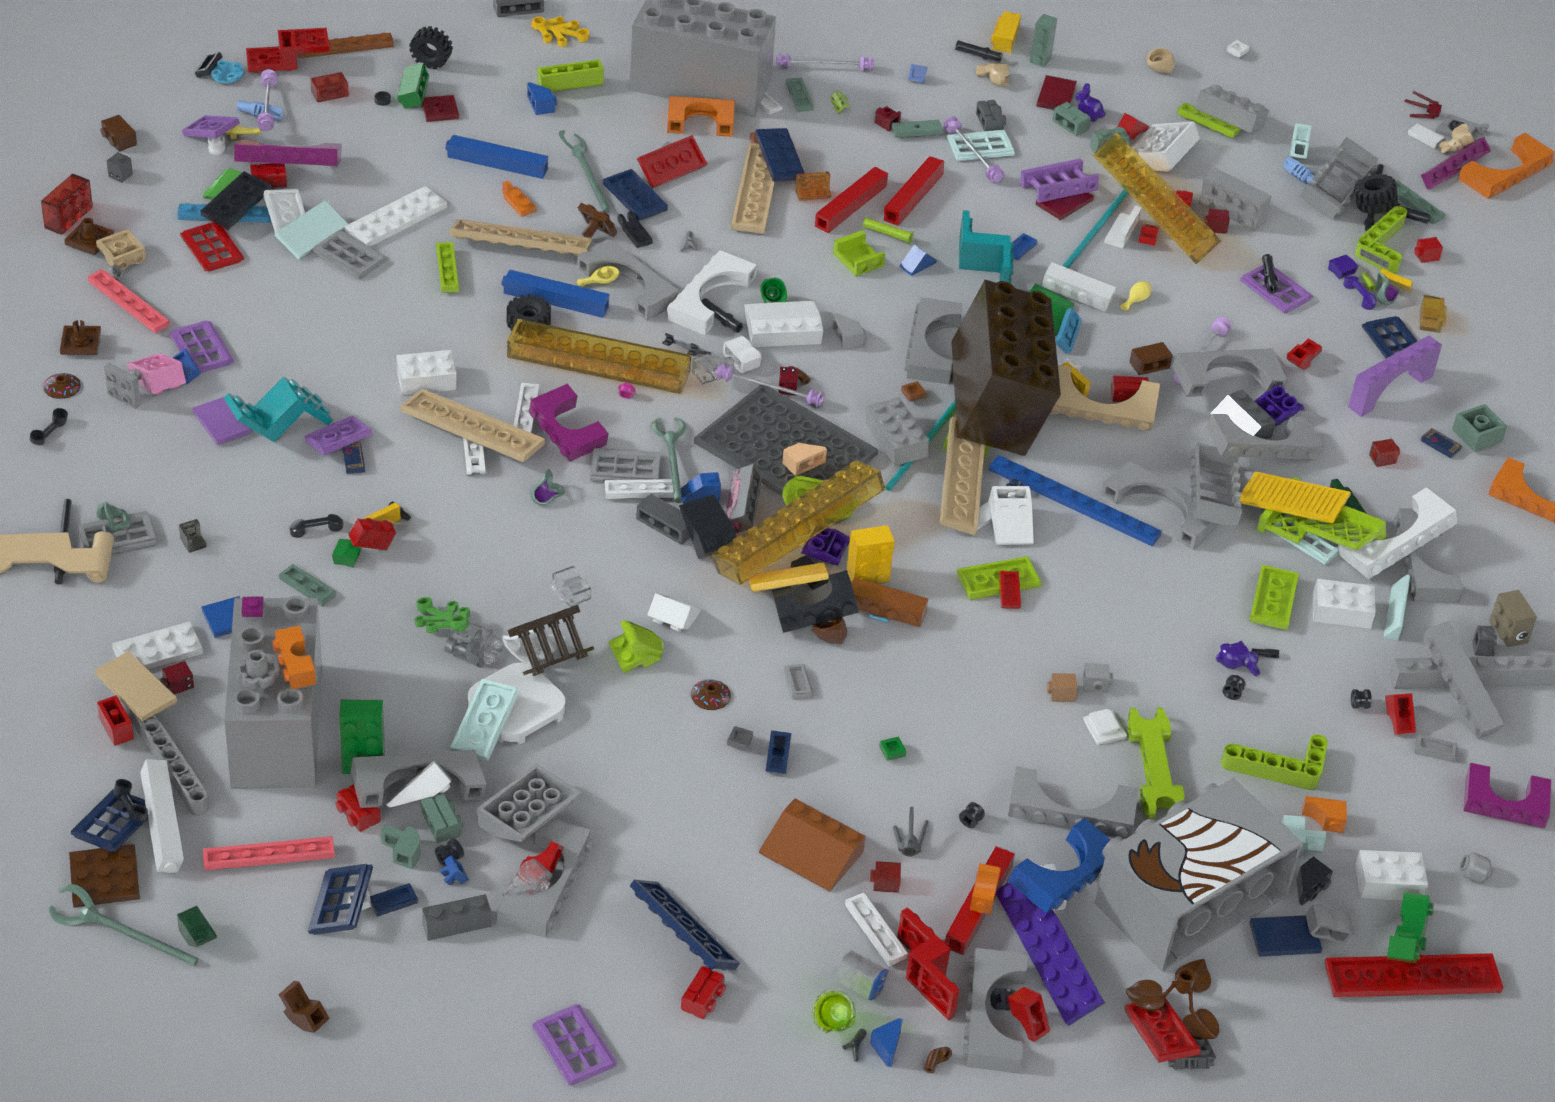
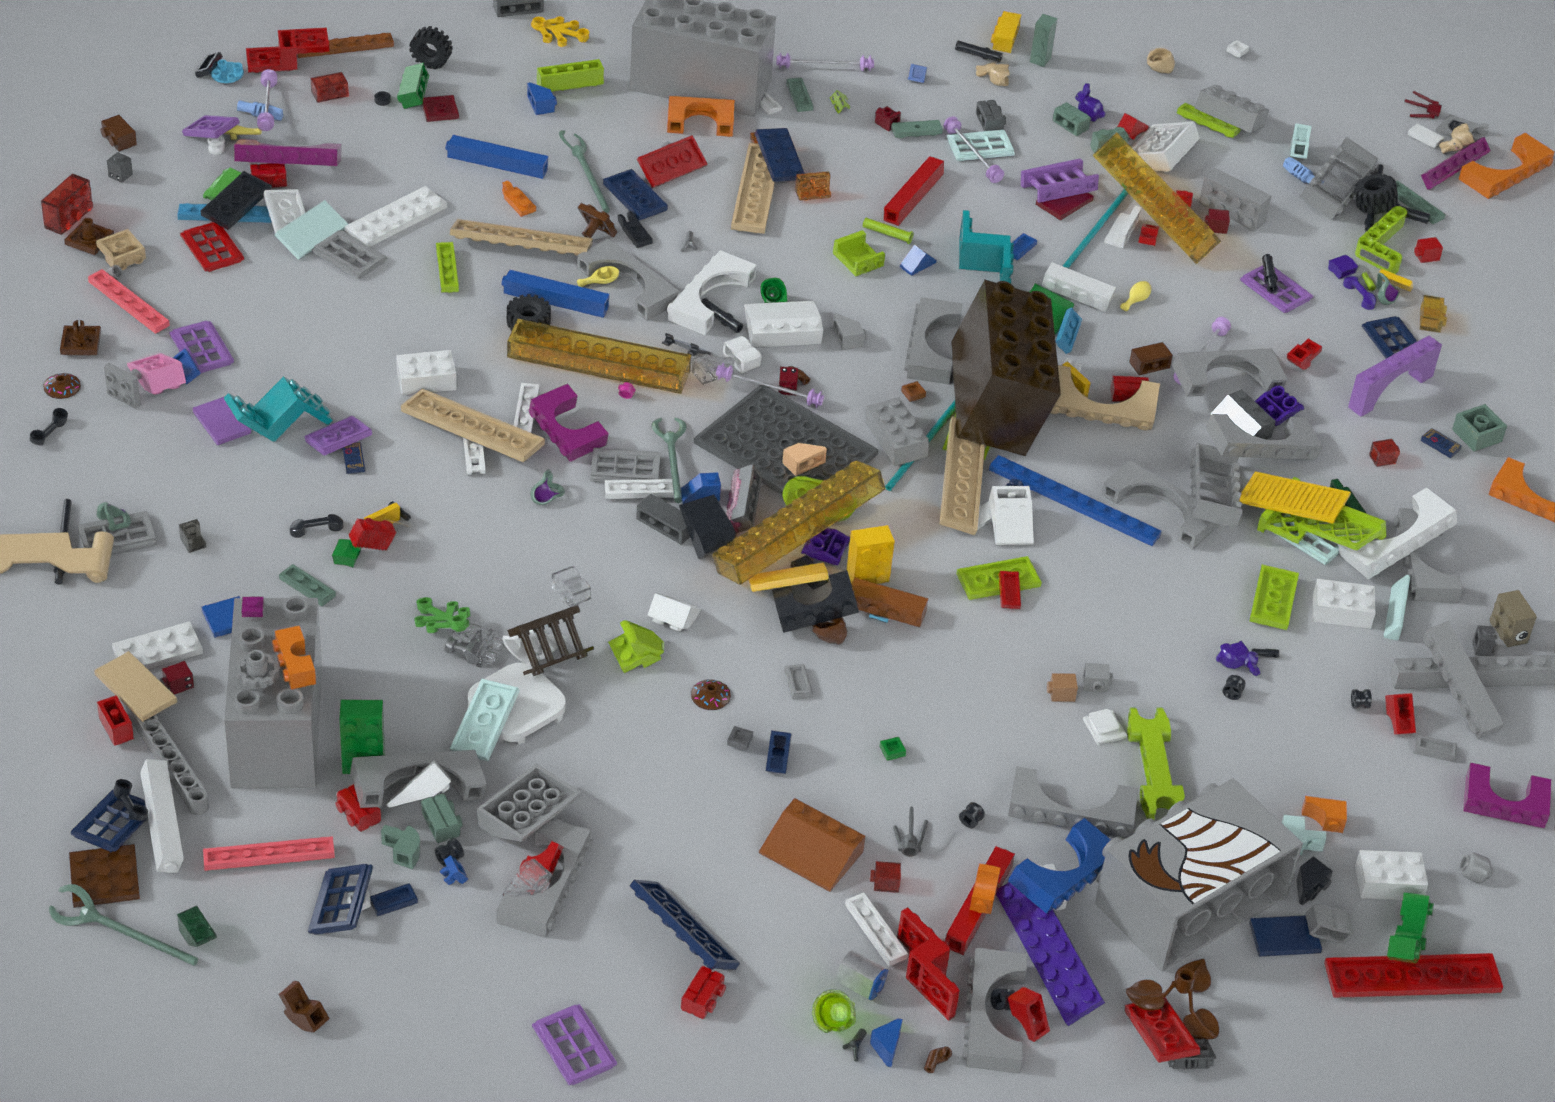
(456, 917): dark grey brick -> none
(851, 199): red brick -> none
(1055, 92): dark red tile -> none
(1277, 767): lime beam -> none

